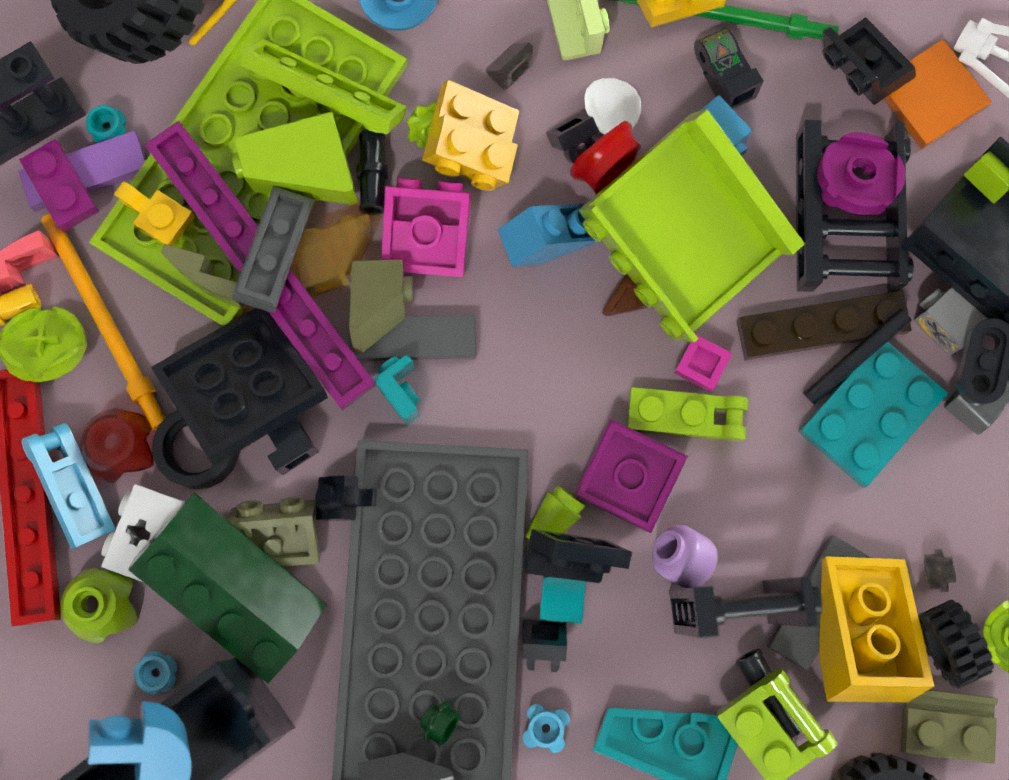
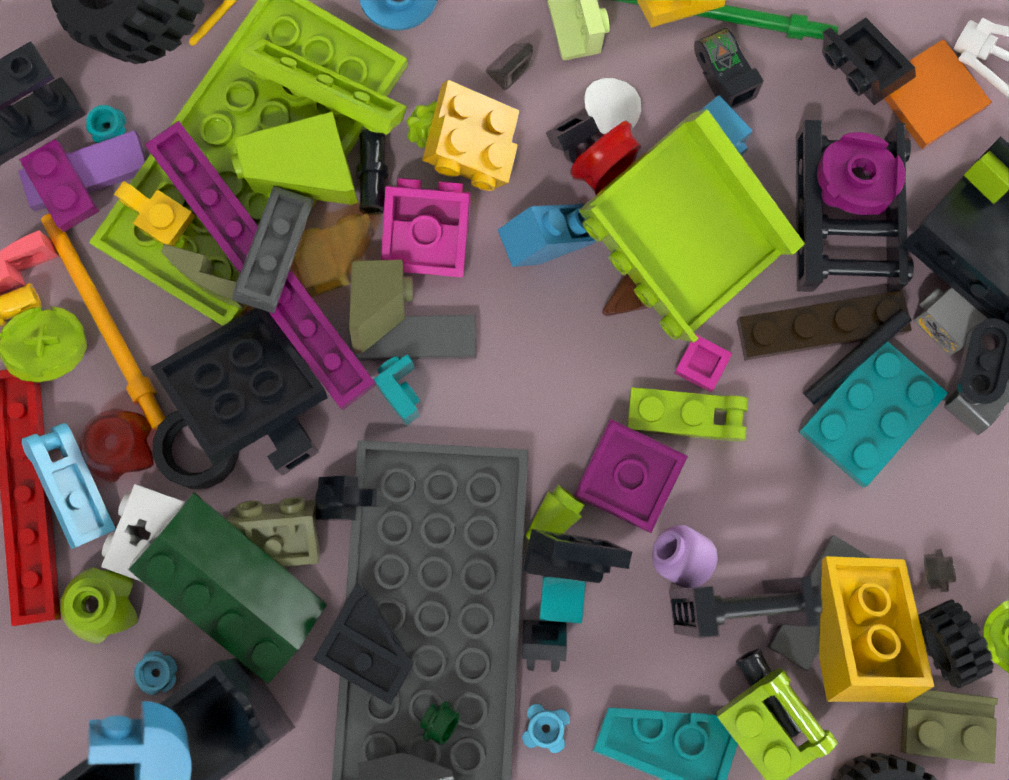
(365, 648): none -> black wing

